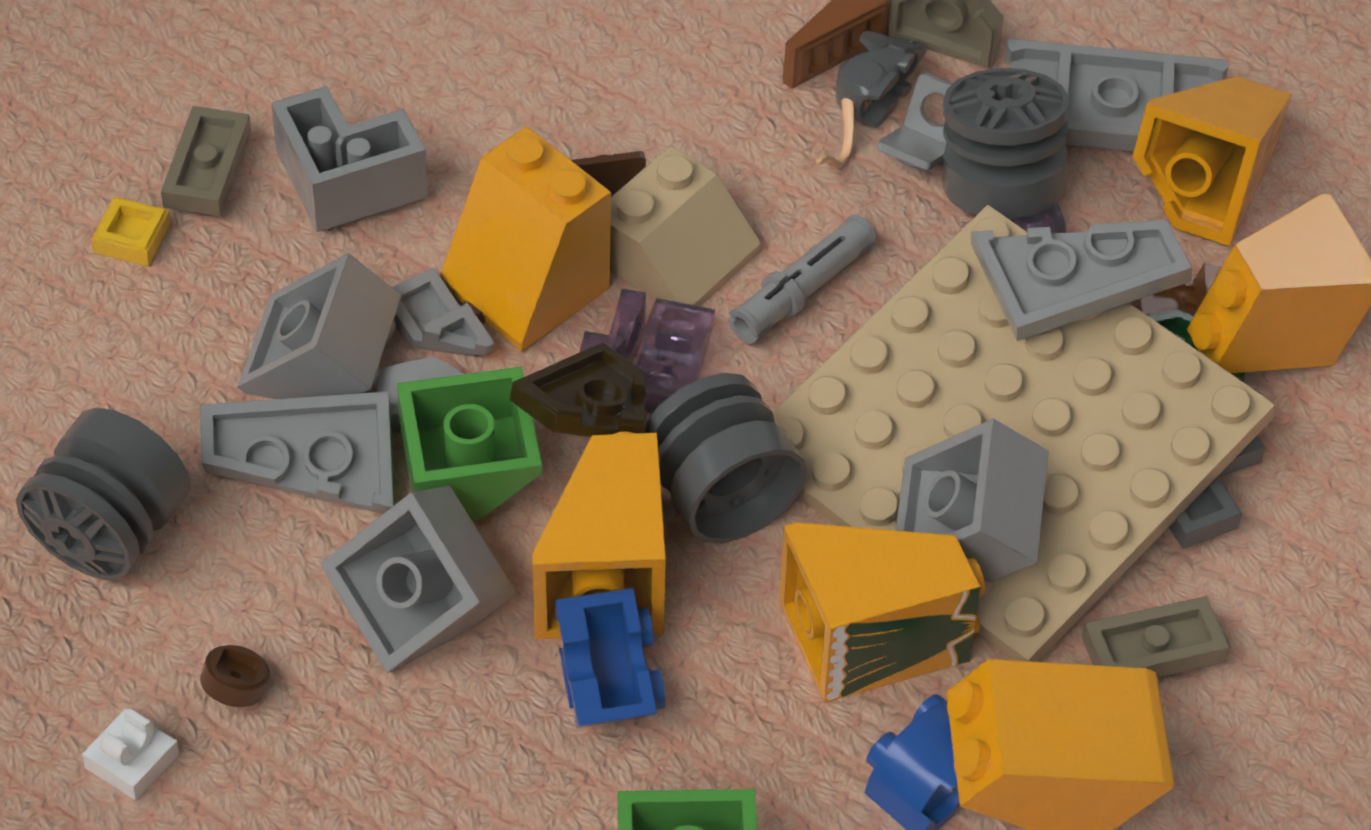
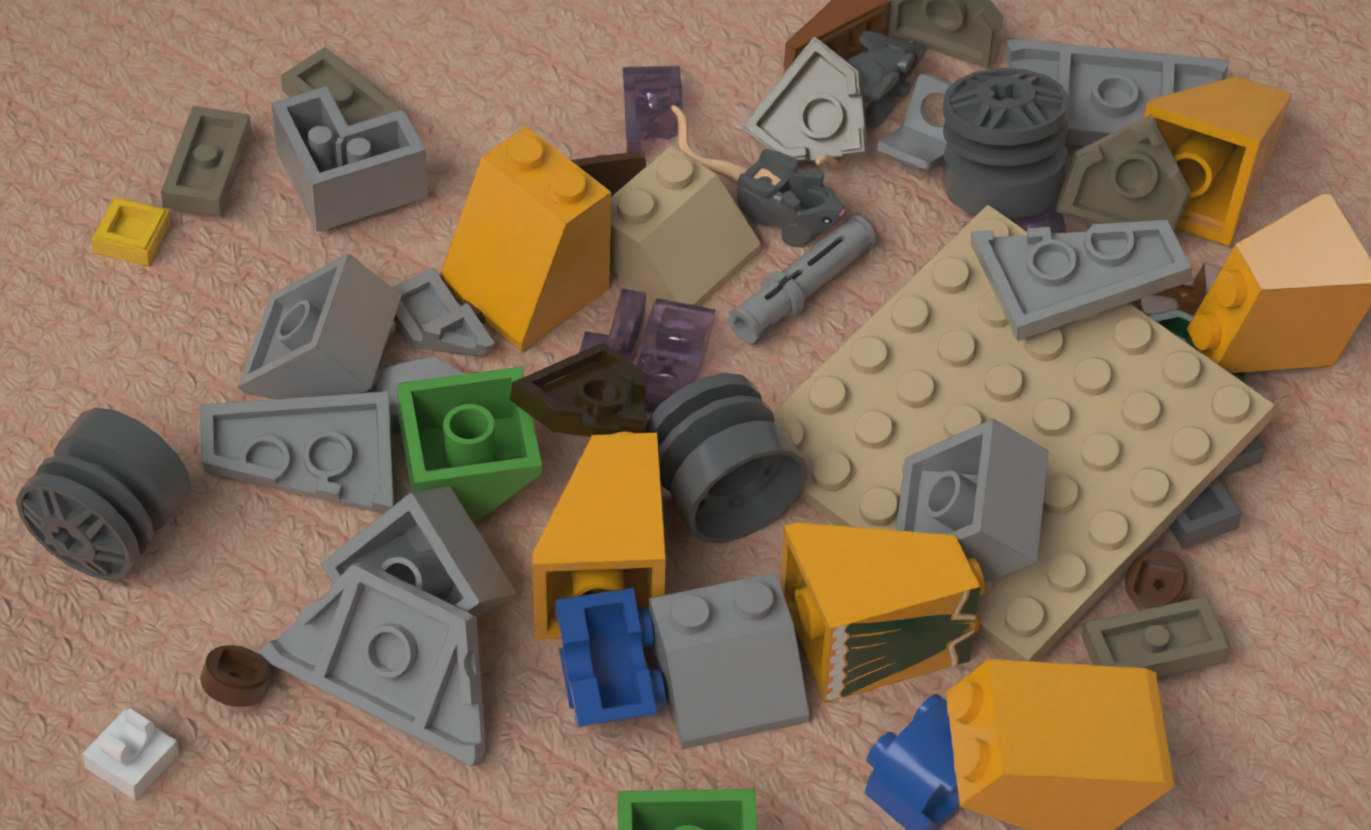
(351, 92): none -> dark tan plate
(392, 657): none -> light grey wing
(648, 102): none -> slope
(728, 660): none -> light grey slope
(775, 191): none -> dark grey animal
(813, 109): none -> plate
(1125, 179): none -> dark tan plate
(1158, 580): none -> reddish brown tile

